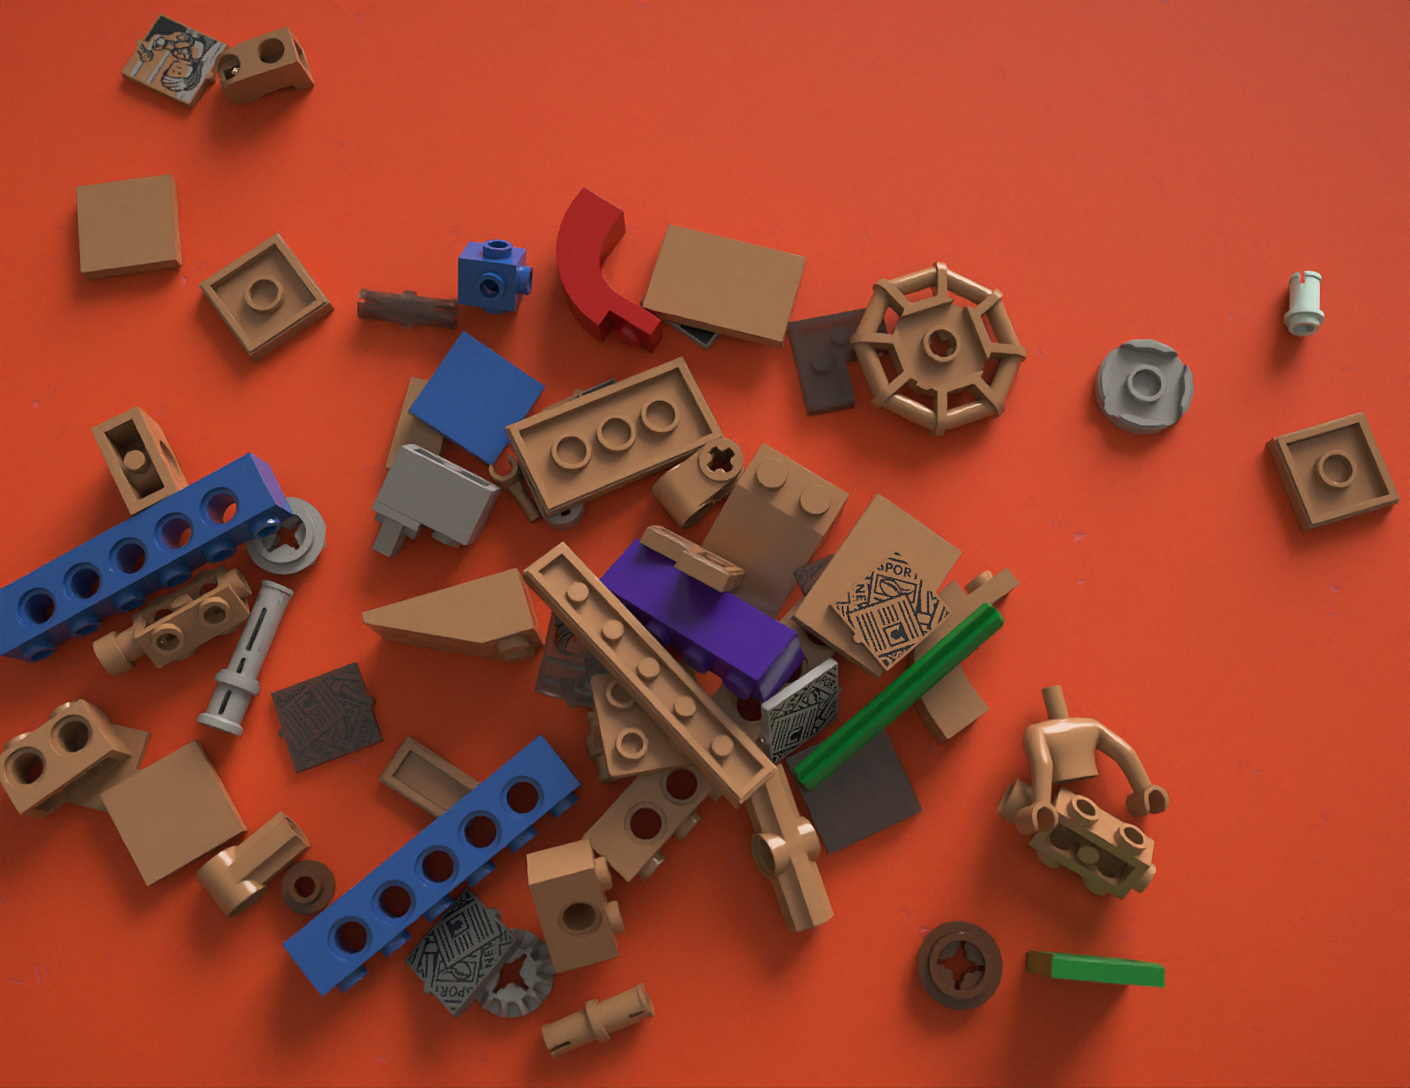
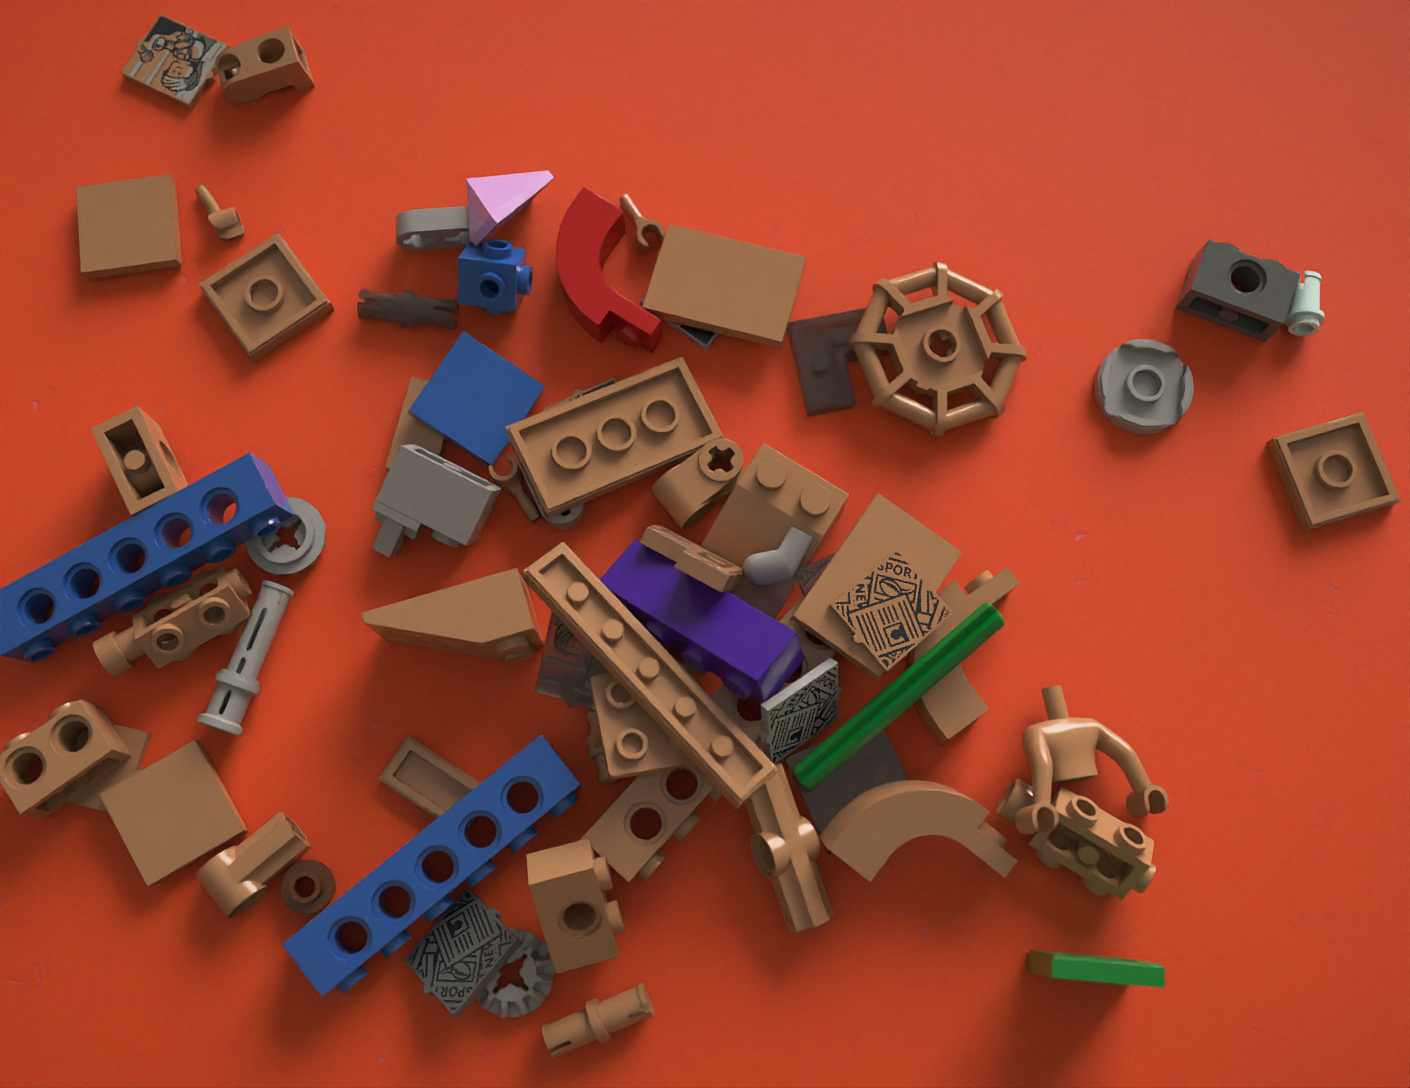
(225, 221): none -> medium nougat hand
(327, 717): clear smoke piece -> none
(433, 228): none -> light grey beam
(498, 198): none -> lavender slope
(641, 224): none -> medium nougat hand
(777, 564): none -> light grey arm
(899, 811): none -> medium nougat arch
(974, 986): reddish brown gear -> none
(1212, 296): none -> dark grey brick

